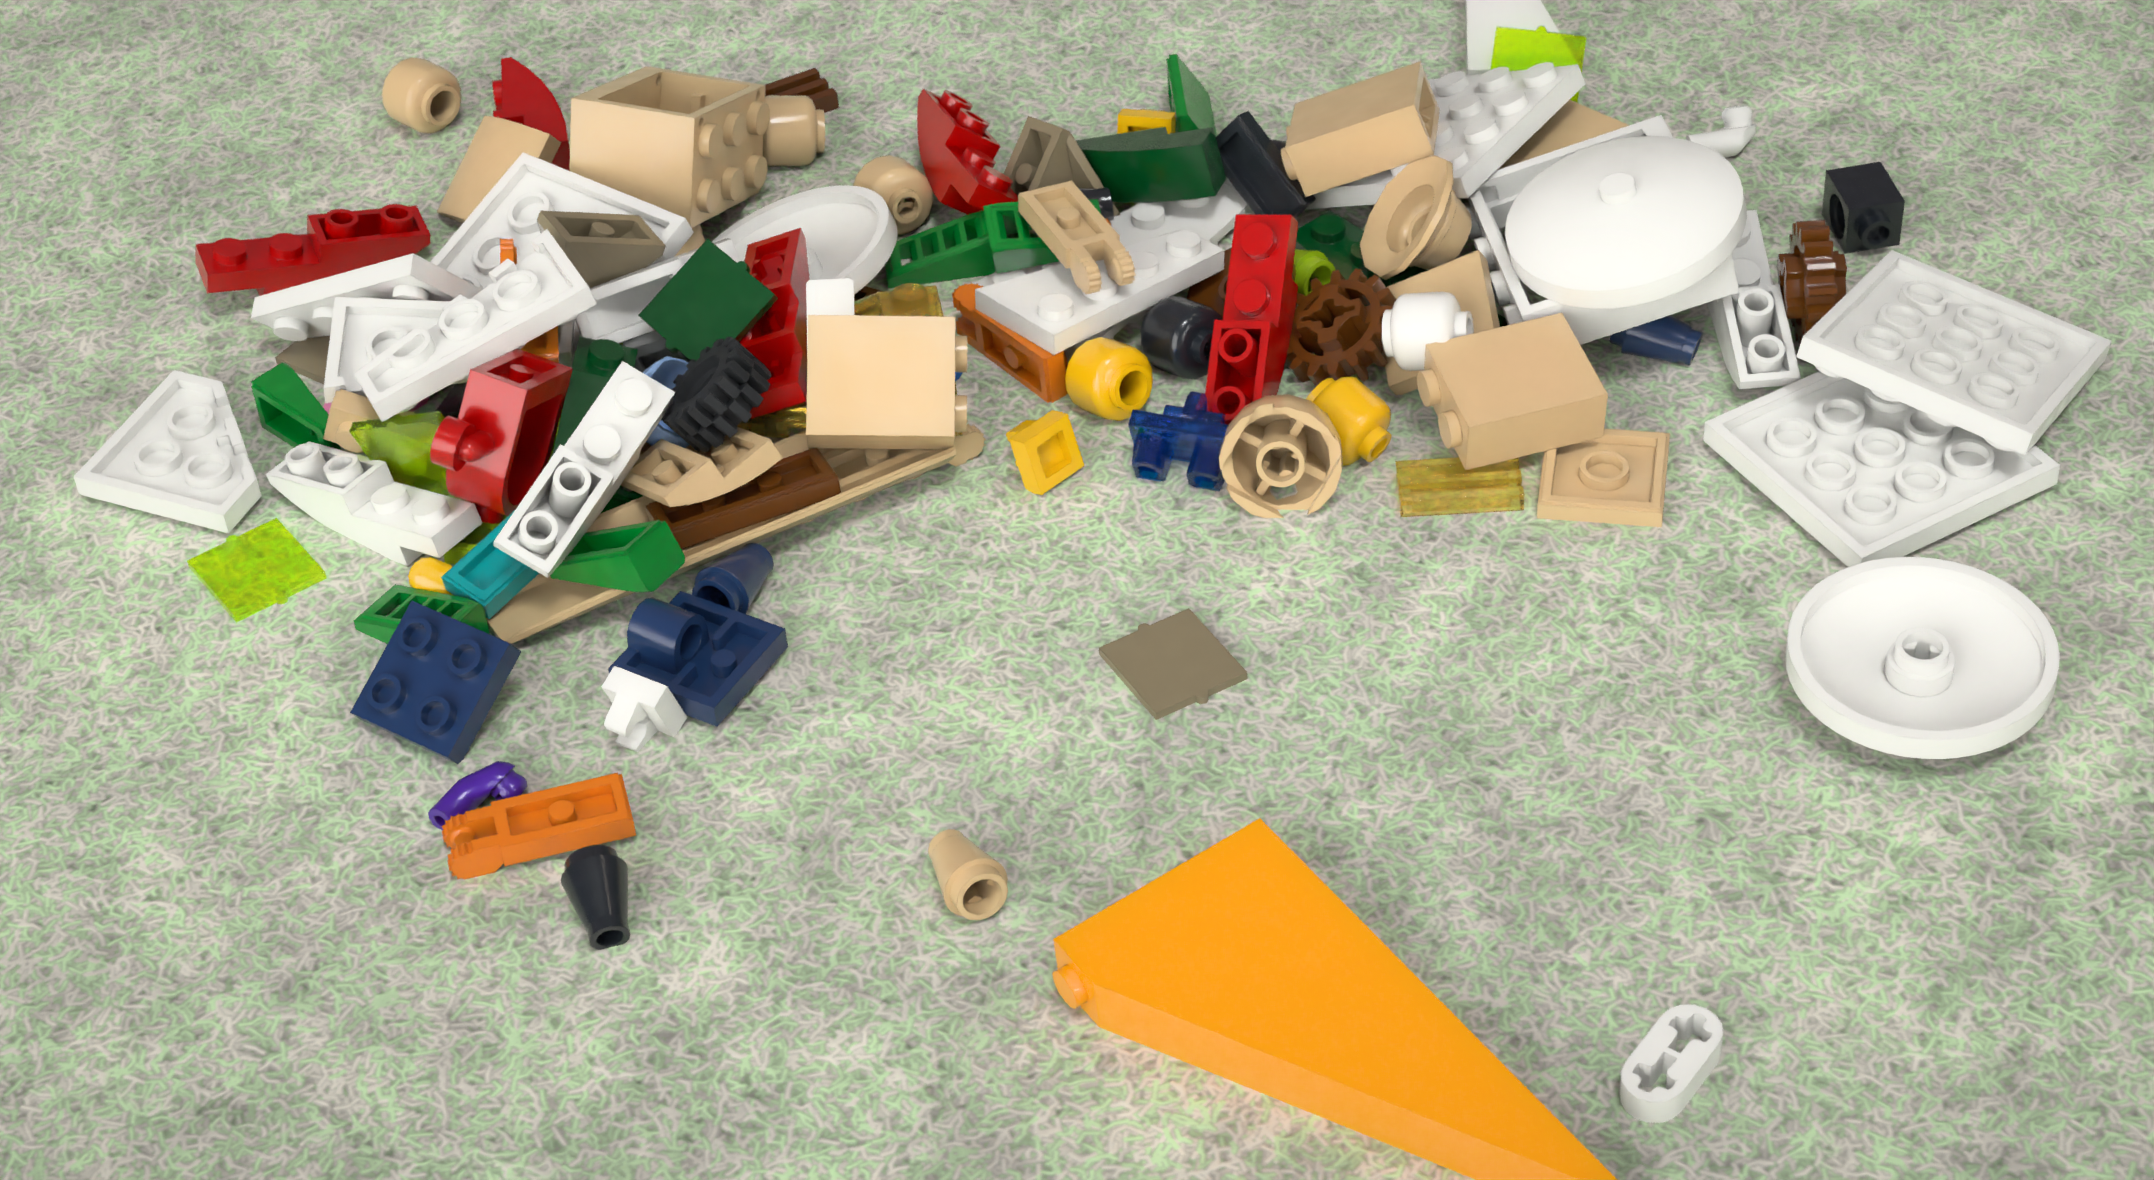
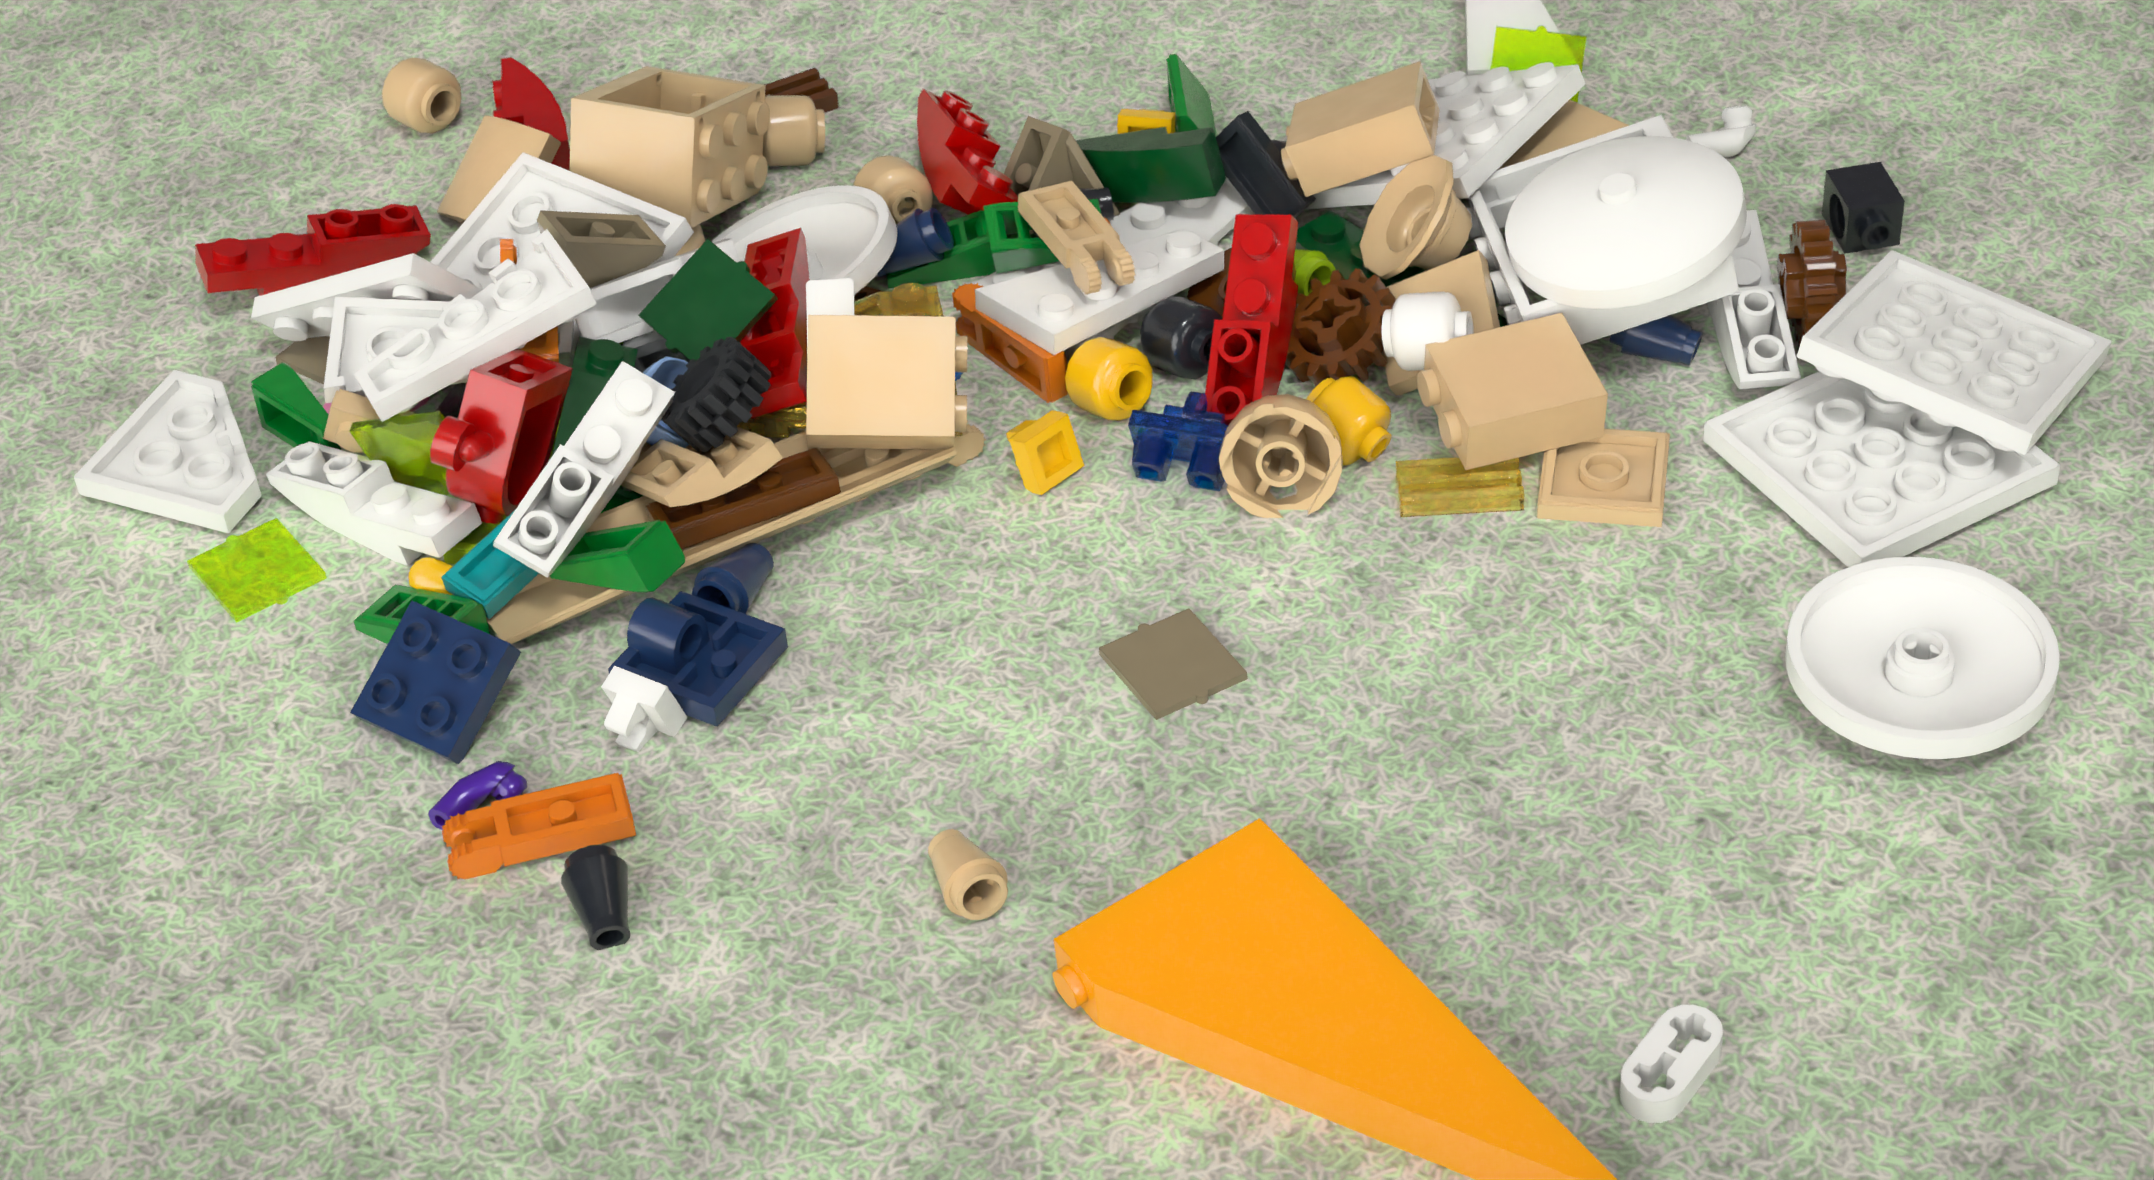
(920, 241): none -> dark blue cone

